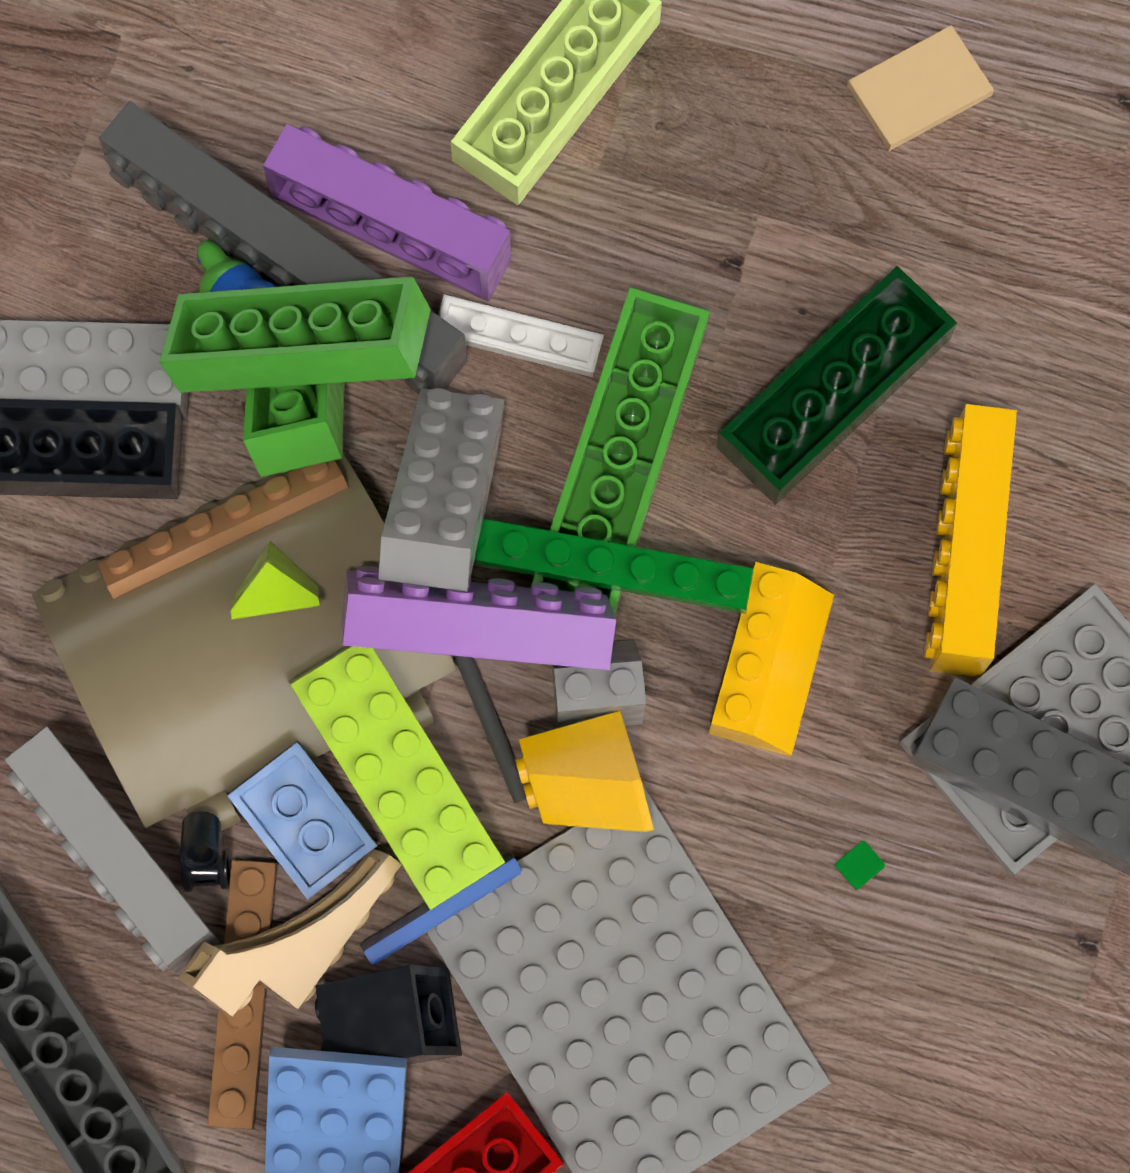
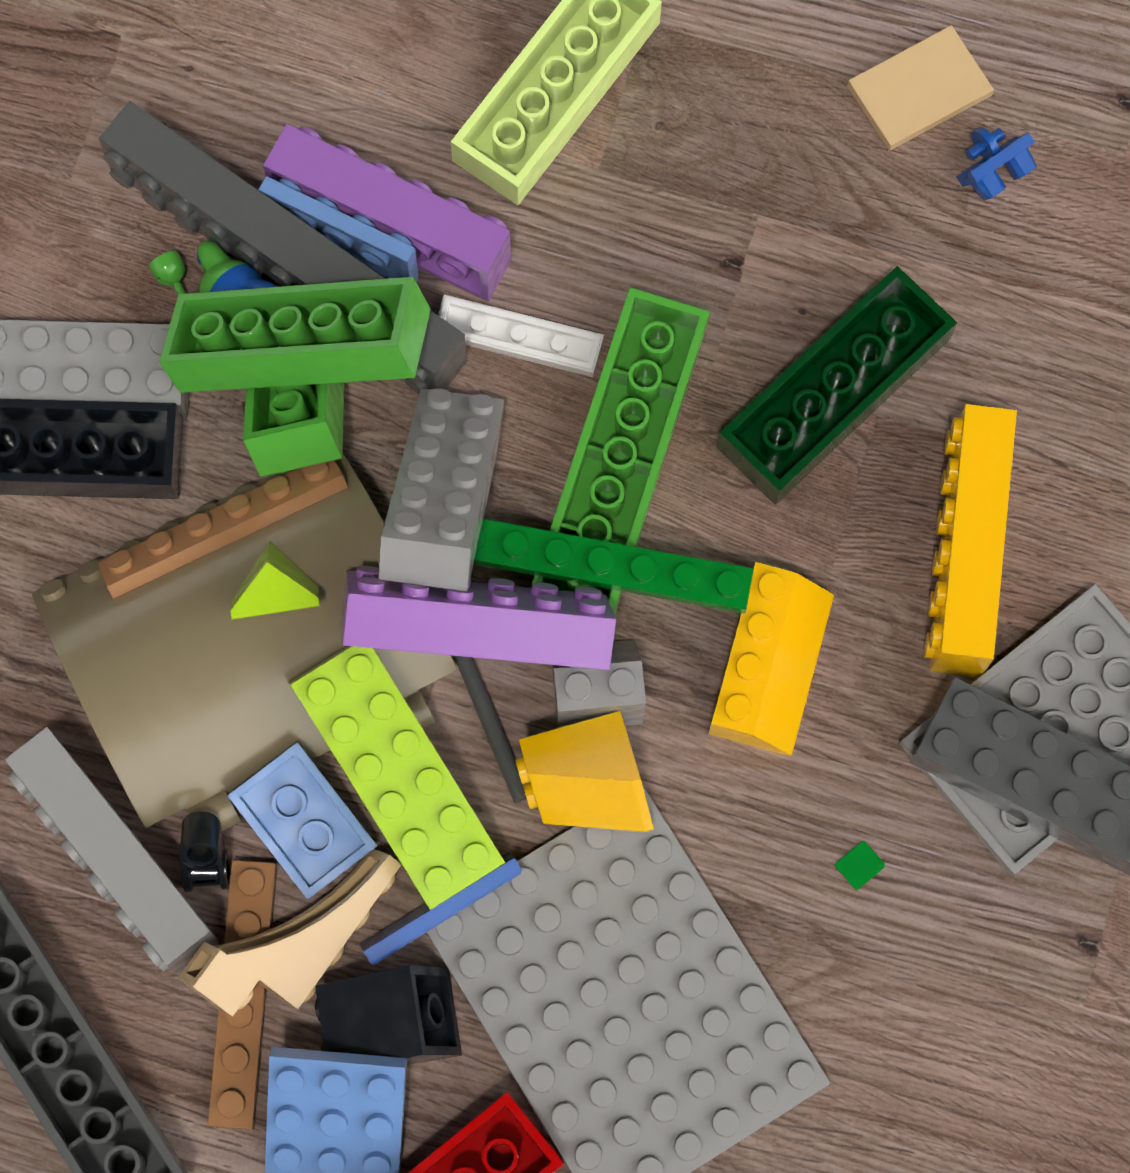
(169, 270): none -> bright green hinge
(383, 253): none -> medium blue plate
(983, 173): none -> blue hips

